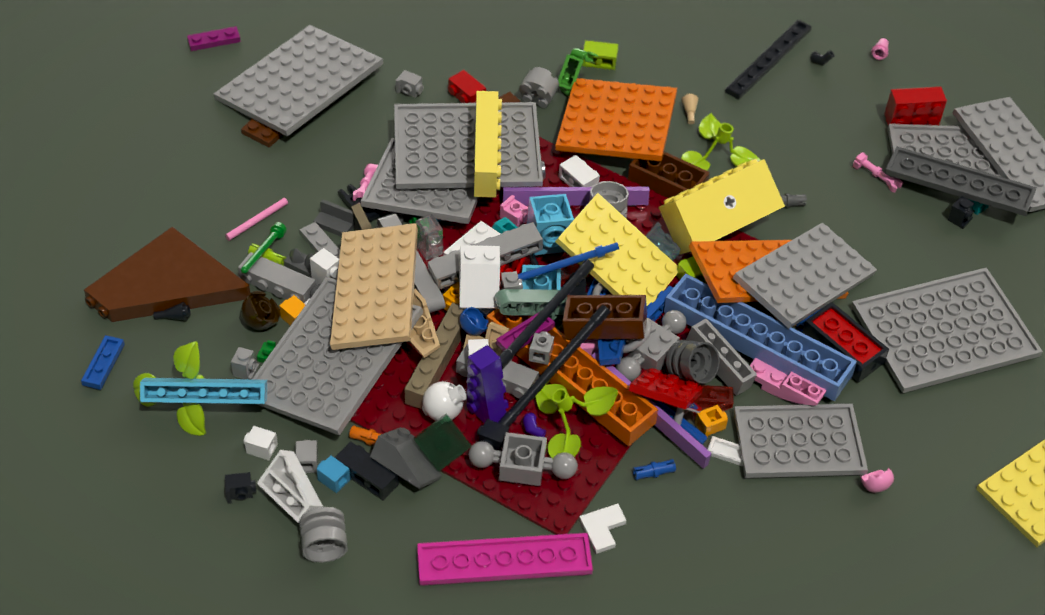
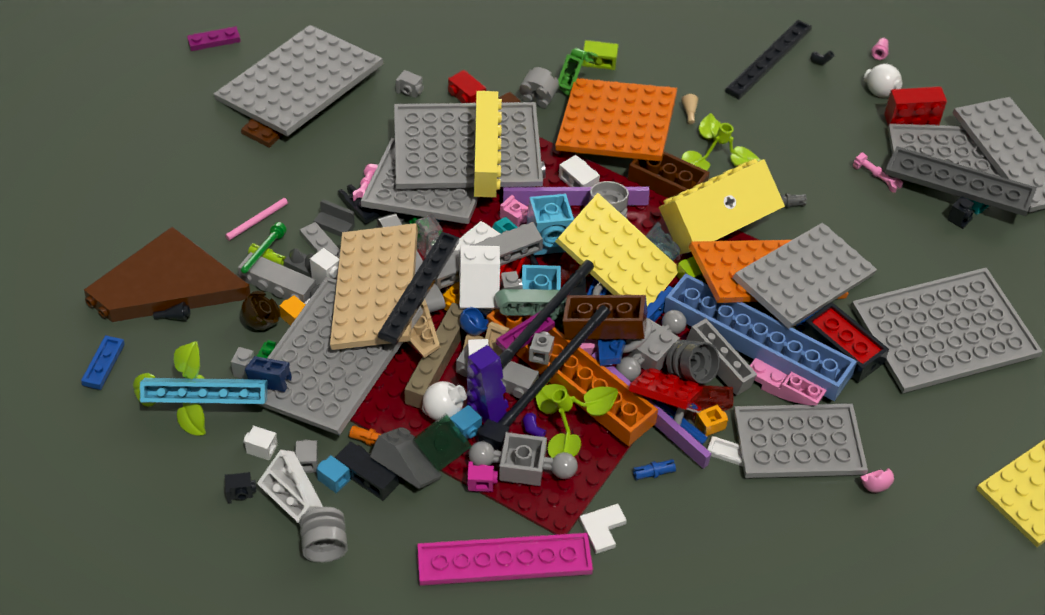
(271, 370): none -> dark blue hinge
(361, 216): dark tan beam -> none
(418, 288): none -> black tile
(467, 421): none -> dark azure brick
(481, 477): none -> dark pink brick
(599, 252): blue bar -> none
(883, 79): none -> white brick

